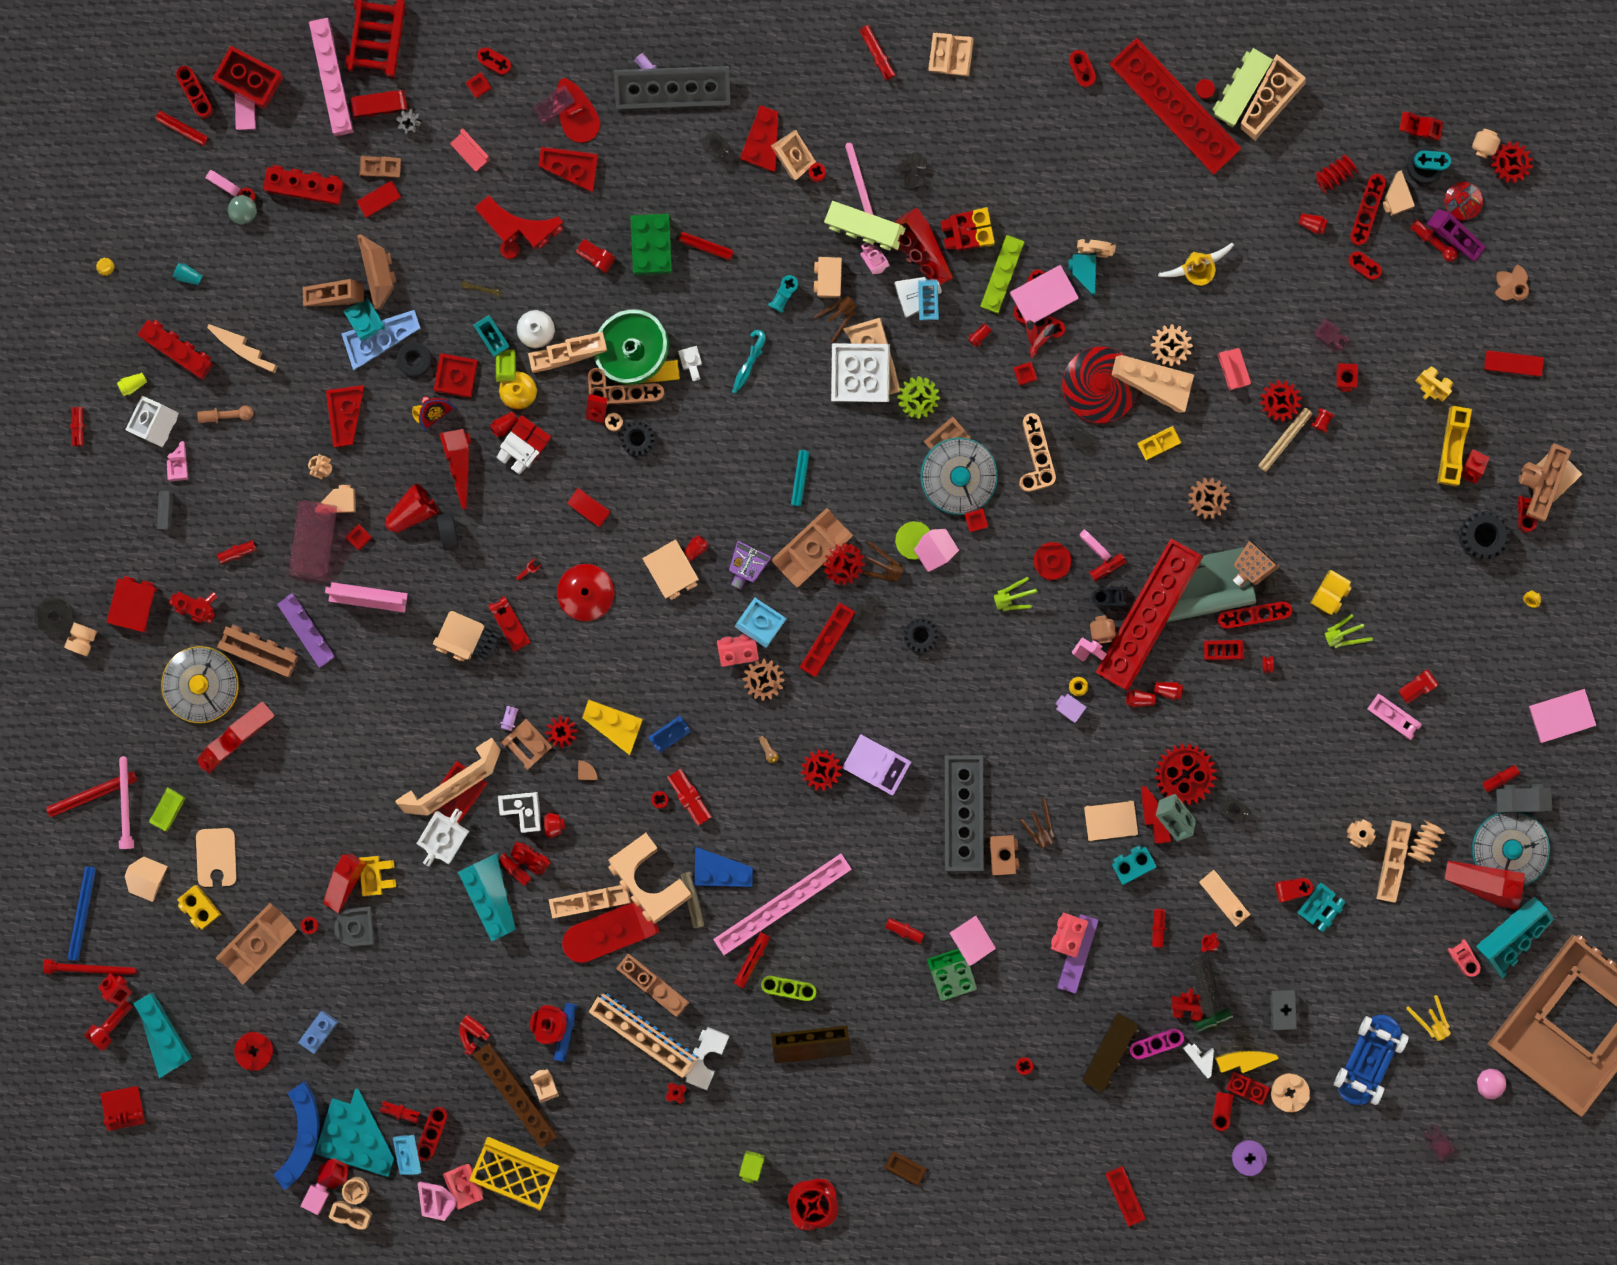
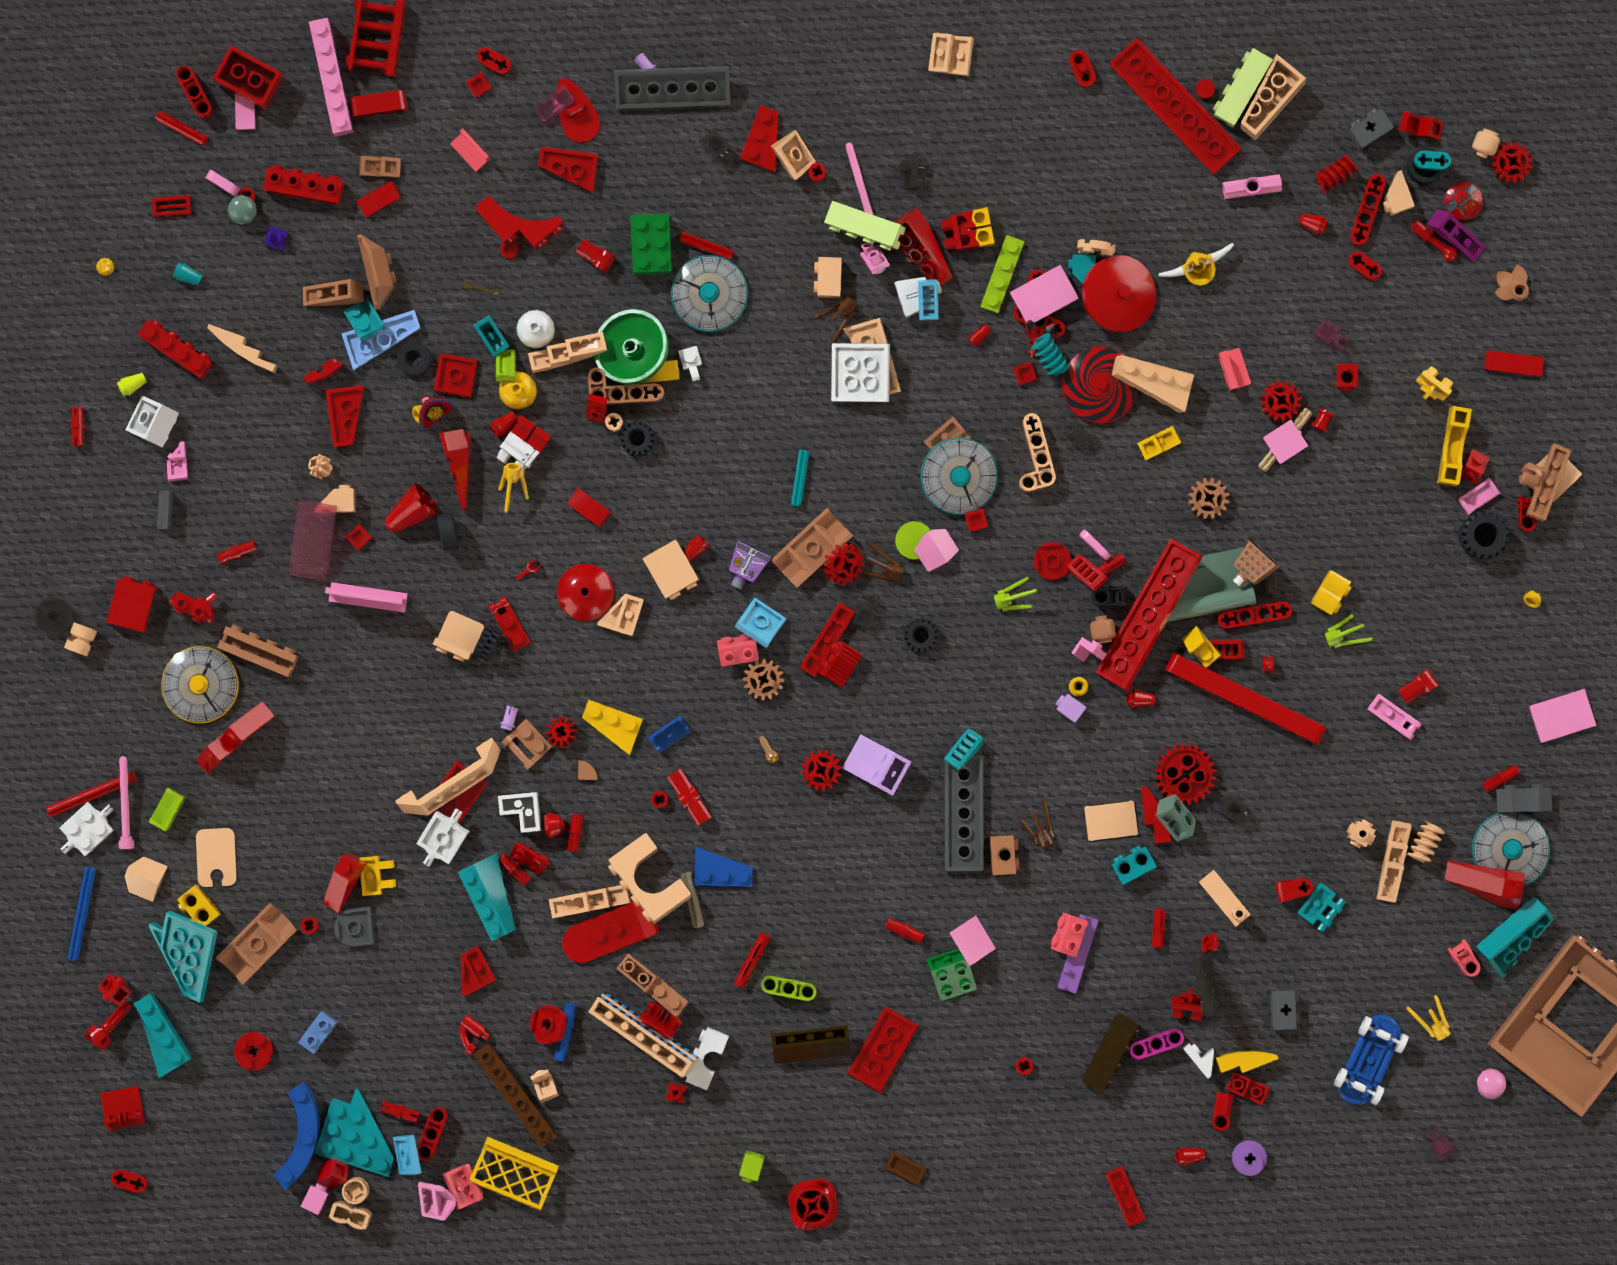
(52, 966): red piece -> none
(87, 829): none -> white plate
(130, 1176): none -> red beam
(172, 213): none -> red tile
(188, 952): none -> teal wing
(244, 413): nougat pin -> none
(276, 238): none -> dark purple tile
(306, 630): medium lavender hinge -> none
(329, 369): none -> red slope
(412, 116): light grey gear -> none
(474, 971): none -> red wing
(512, 473): none -> yellow plant
(575, 832): none -> red axle
(623, 615): none -> light nougat wing
(650, 1019): none -> red hinge
(709, 293): none -> light grey dish
(745, 370): teal piece -> none
(782, 904): bright pink plate -> none
(783, 294): teal connector -> none
(840, 663): none -> red brick
(877, 53): red pin -> none
(882, 1049): none -> red tile
(918, 389): lime gear -> none
(970, 739): none -> teal slope
(1050, 355): none -> teal piece
(1078, 564): none -> red slope
(1119, 293): none -> red dish
(1171, 690): red cone -> none
(1181, 345): light nougat gear -> none
(1187, 1156): none -> red cone
(1201, 647): none -> yellow slope
(1213, 1021): dark green pin -> none
(1245, 698): none -> red beam
(1264, 185): none -> bright pink piece
(1280, 1087): light nougat plate -> none
(1285, 441): none -> bright pink piece
(1363, 137): none -> dark grey brick
(1478, 496): none -> bright pink tile

